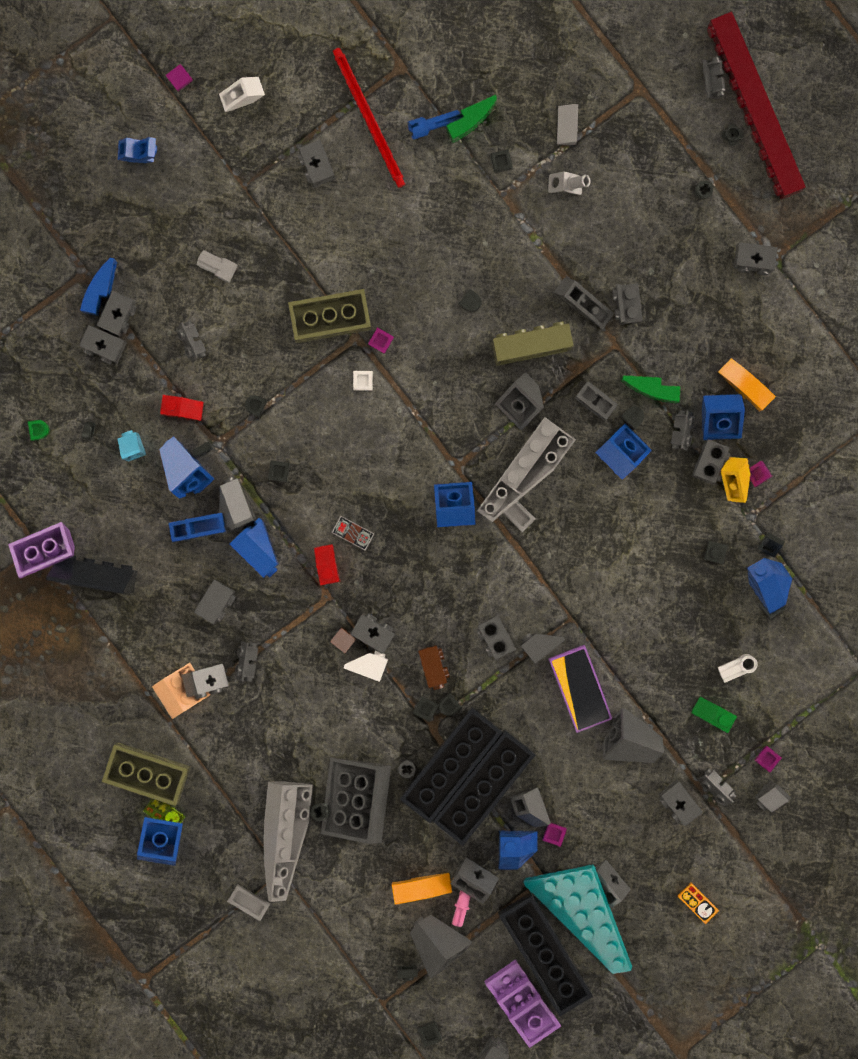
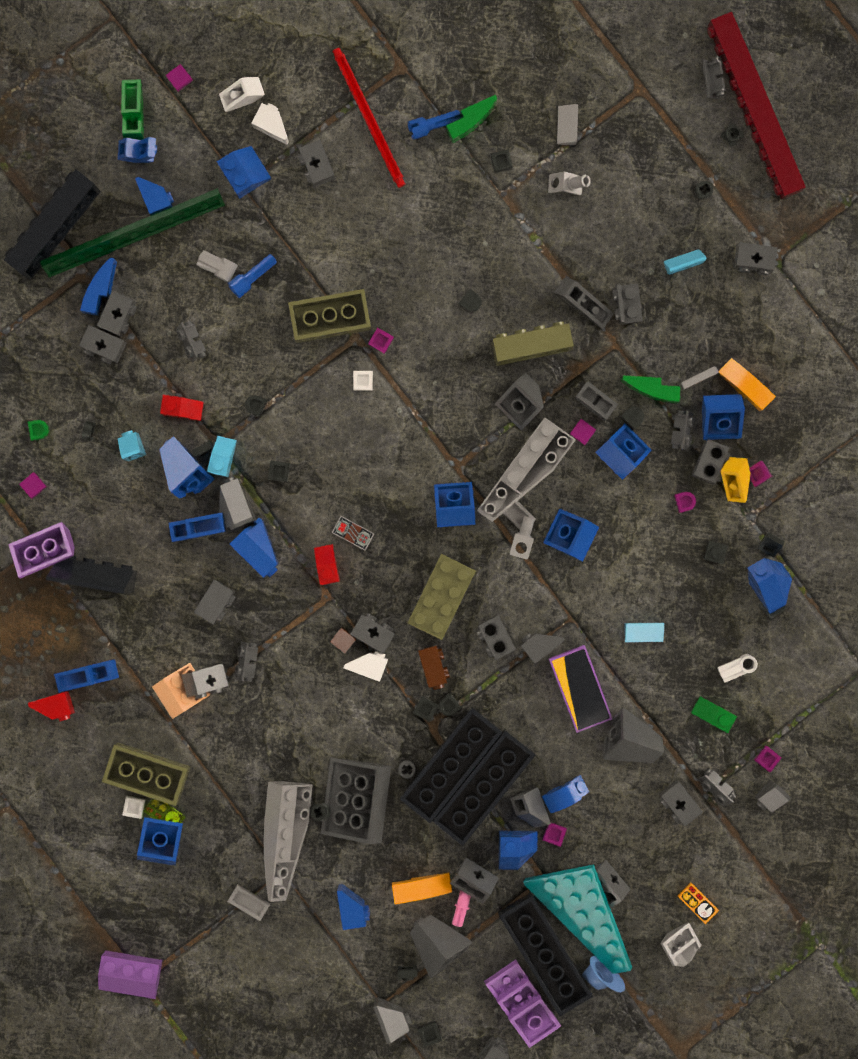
(33, 485): none -> magenta tile
(52, 224): none -> black brick
(54, 706): none -> red slope
(86, 675): none -> blue slope
(129, 974): none -> medium lavender slope
(132, 109): none -> green slope
(132, 233): none -> dark green plate
(134, 807): none -> white tile
(154, 196): none -> blue slope
(222, 456): none -> medium azure slope
(242, 283): none -> blue piece
(244, 170): none -> blue slope
(270, 123): none -> white slope
(352, 908): none -> blue slope
(392, 1019): none -> slope
(441, 597): none -> olive brick
(523, 536): none -> light grey bracket
(565, 795): none -> blue brick
(571, 534): none -> blue slope
(582, 432): none -> magenta tile
(600, 977): none -> medium blue piece
(644, 632): none -> medium azure slope
(681, 945): none -> light grey slope
(684, 261): none -> medium azure slope
(685, 501): none -> magenta tile
(698, 378): none -> light grey tile

